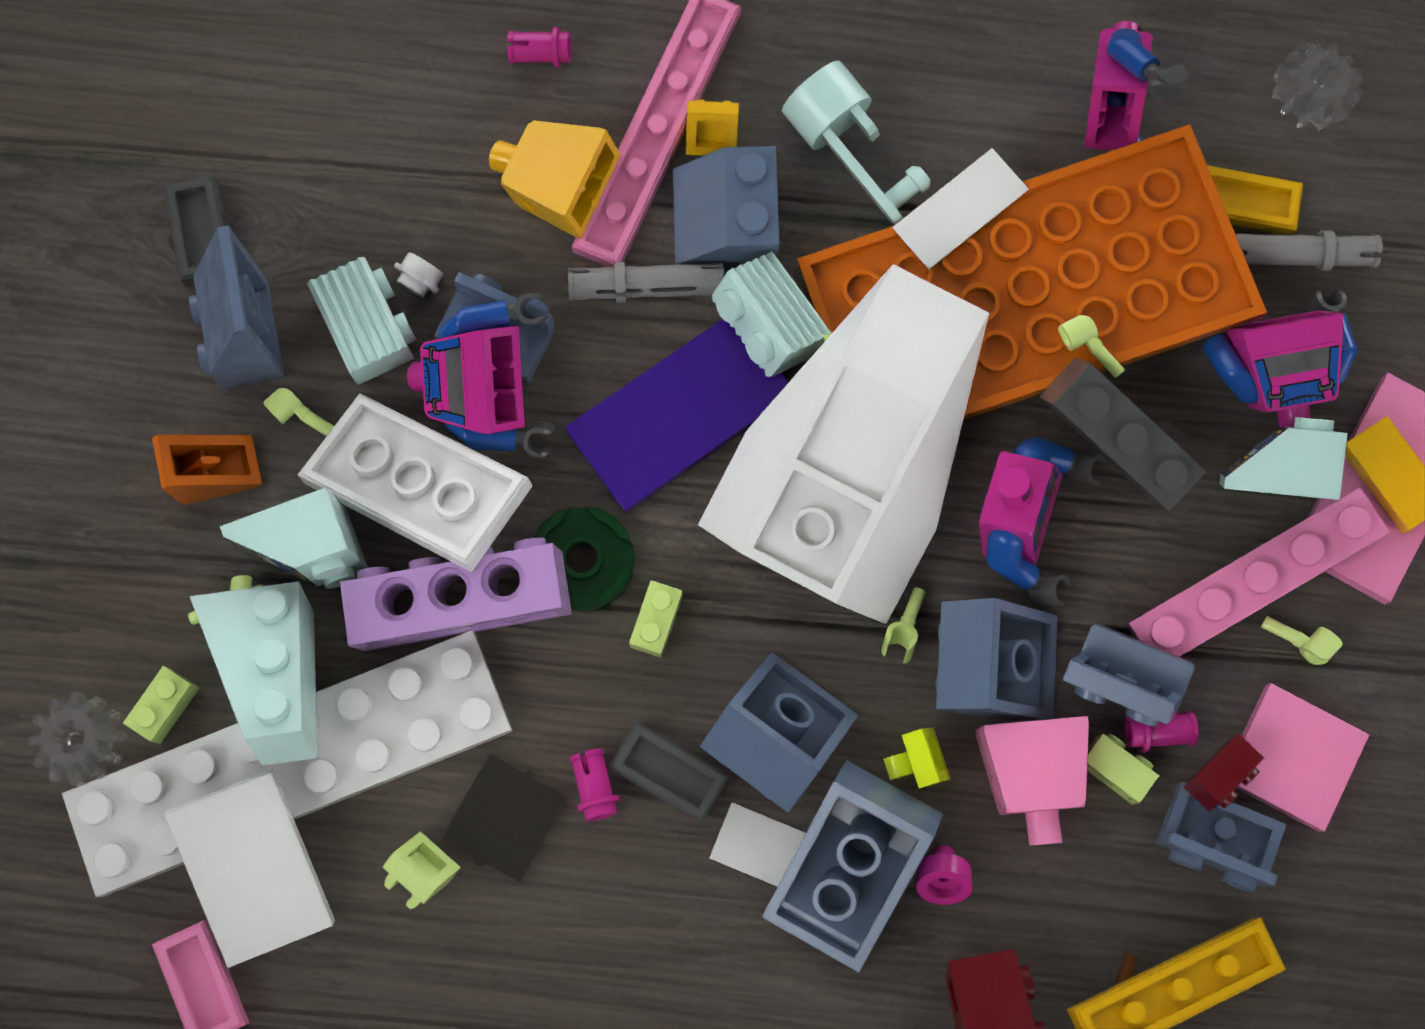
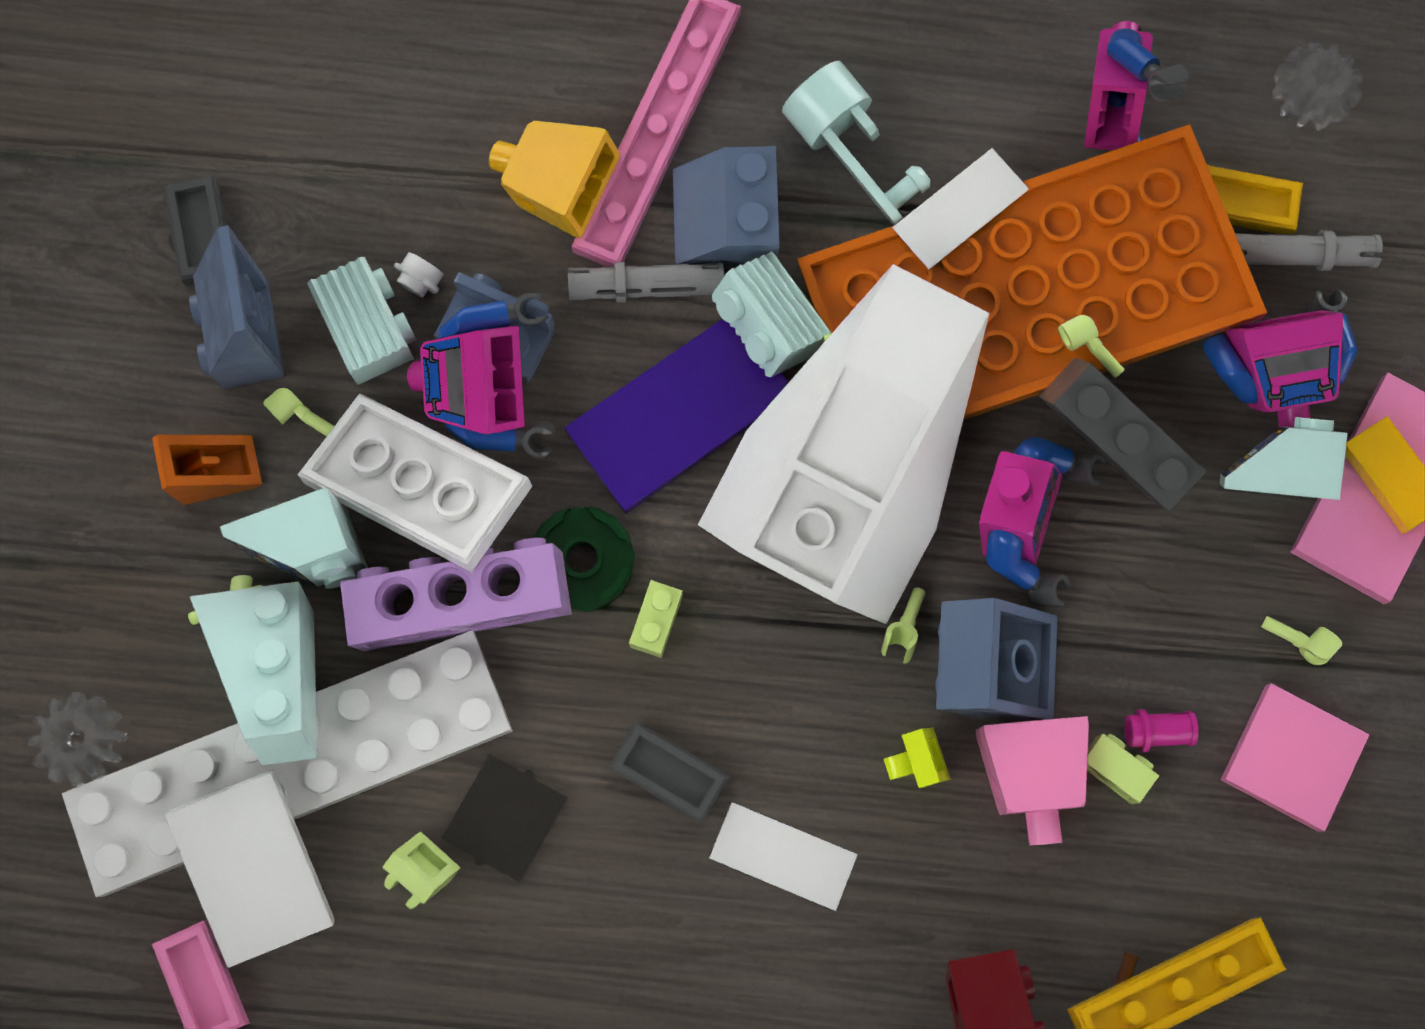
(161, 705): yellowish green piece -> none
(540, 47): dark pink pin -> none
(594, 785): dark pink pin -> none
(711, 126): yellow tile -> none
(778, 731): sand blue slope -> none
(853, 865): sand blue slope -> none
(944, 877): dark pink tile -> none
(1130, 674): sand blue bracket -> none
(1224, 772): dark red piece -> none
(1226, 839): sand blue bracket -> none
(1261, 576): bright pink plate -> none

